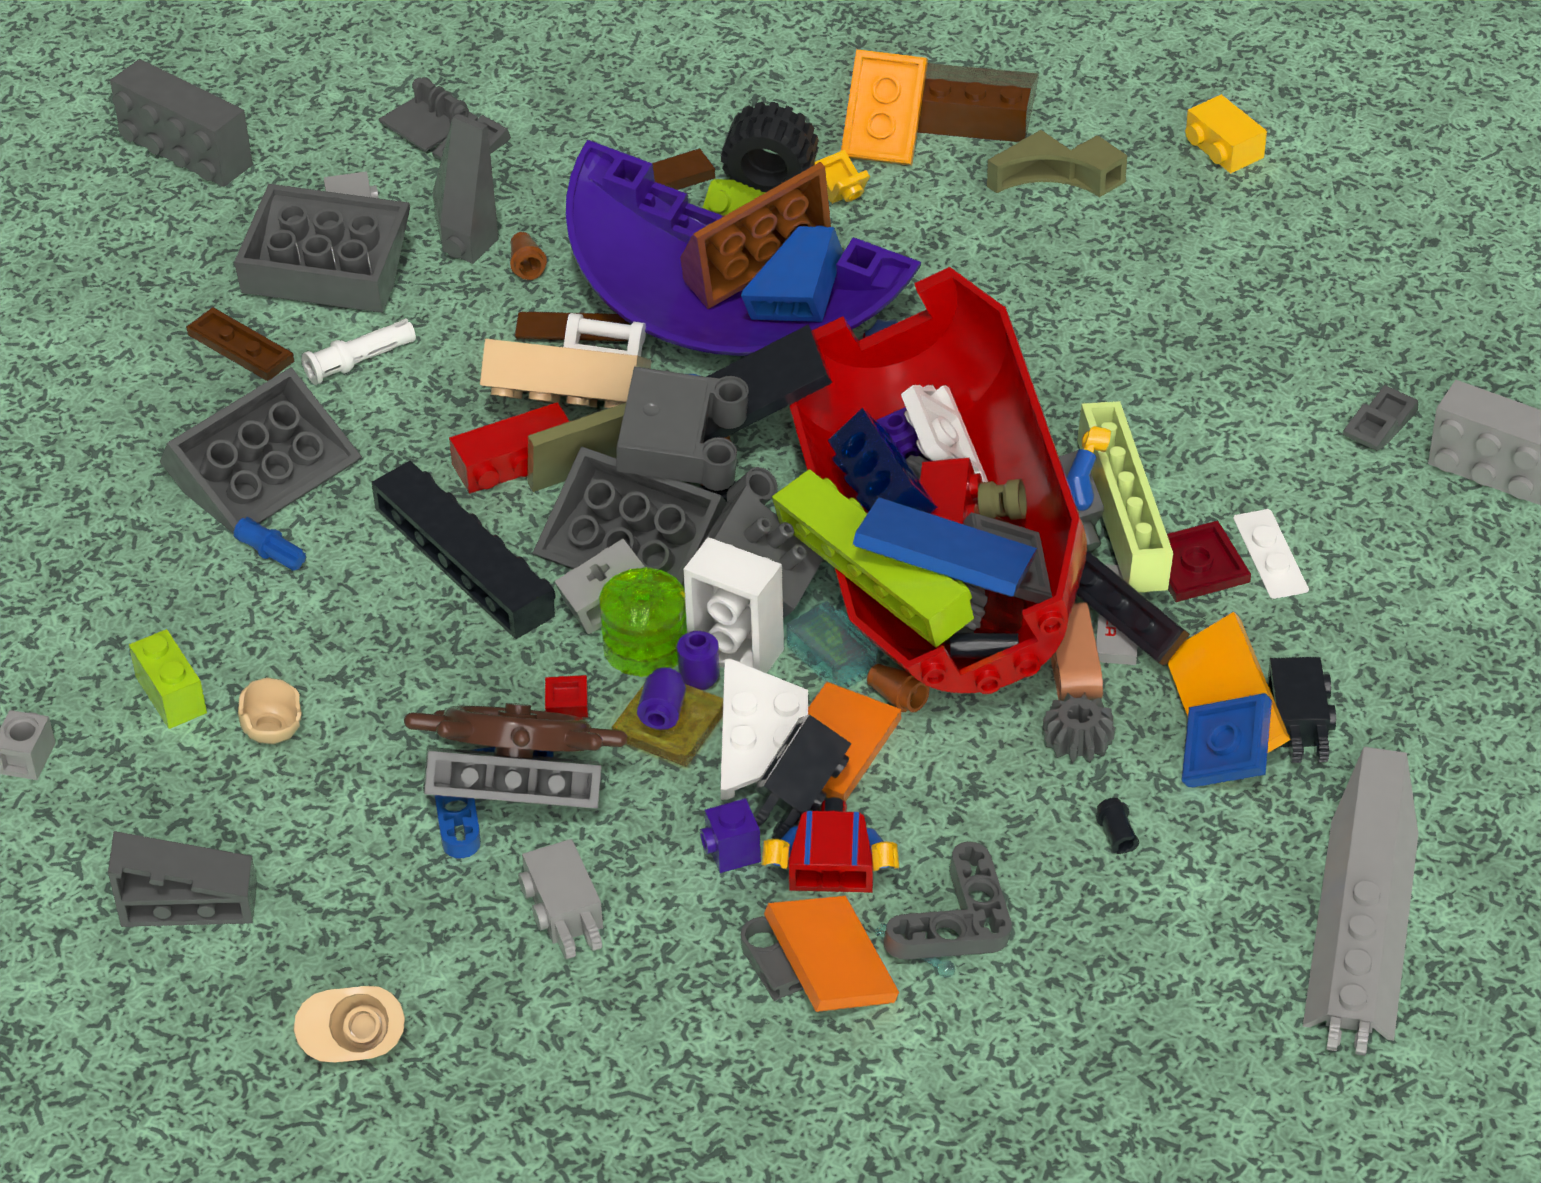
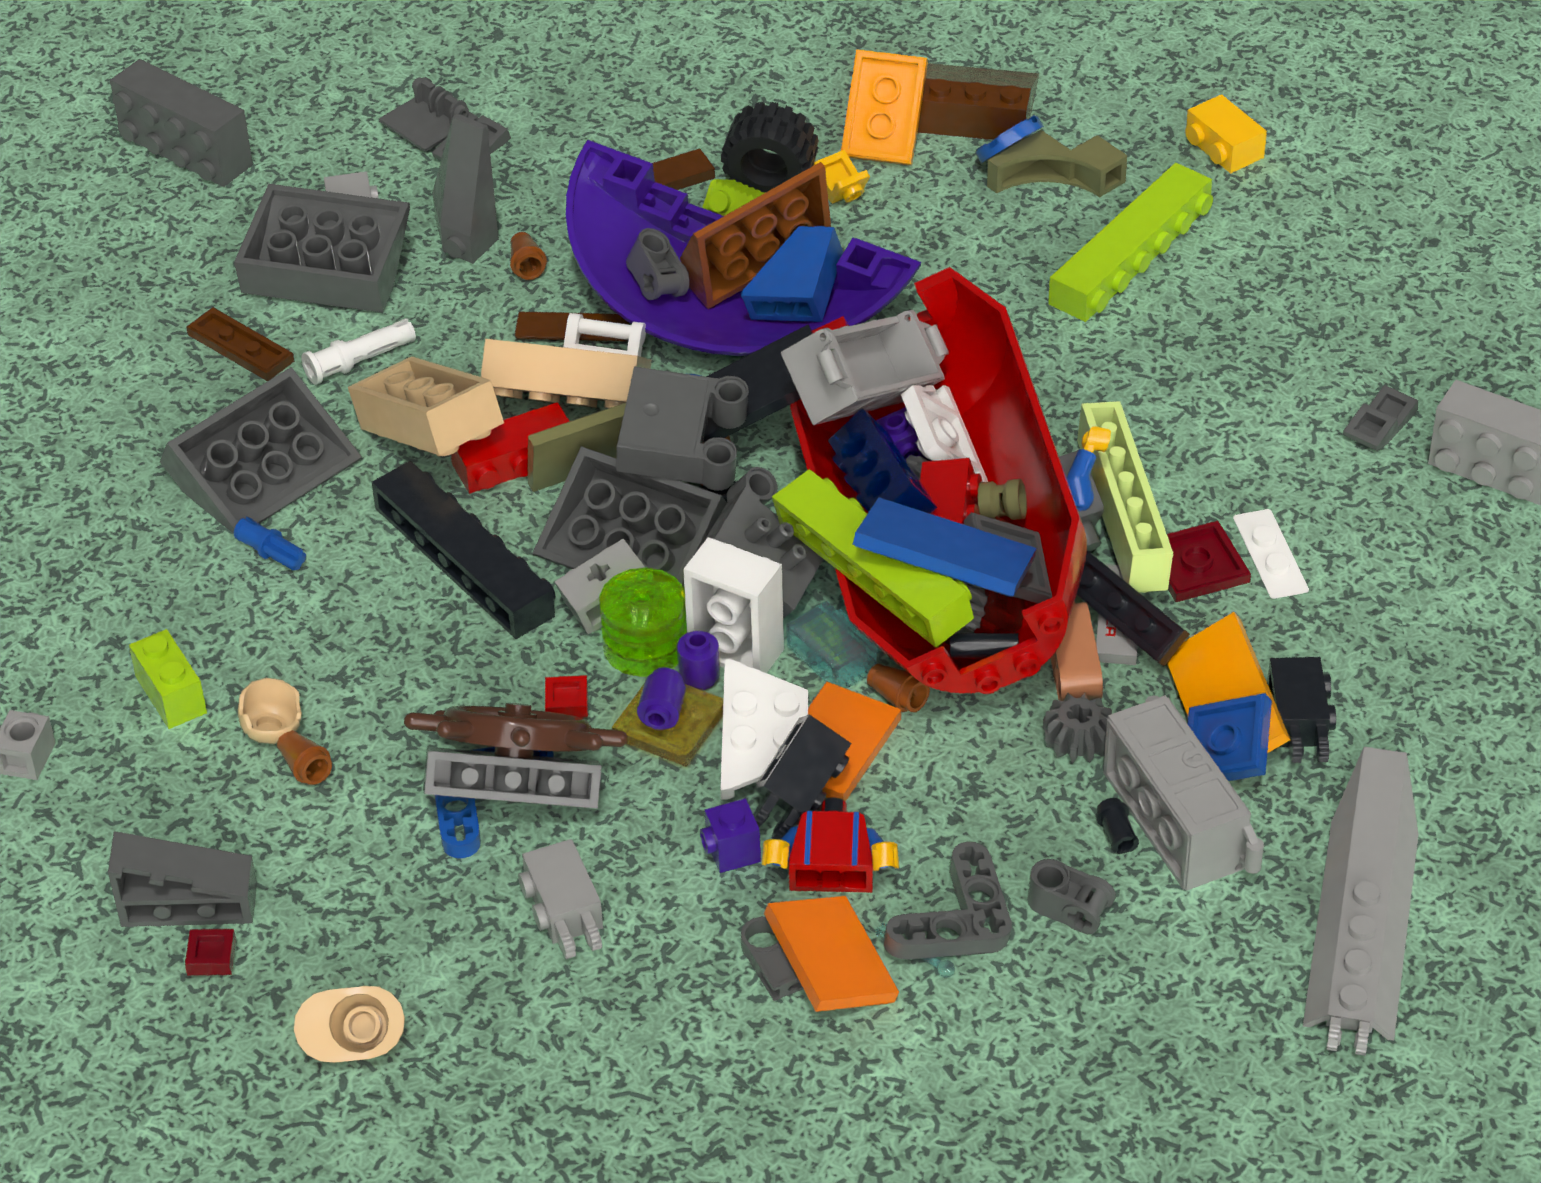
(210, 952): none -> dark red plate
(305, 758): none -> dark orange cone
(426, 405): none -> tan brick
(657, 266): none -> dark grey piece
(864, 365): none -> light grey container
(1009, 138): none -> blue tile
(1067, 895): none -> dark grey piece
(1130, 242): none -> lime brick
(1179, 794): none -> light grey container

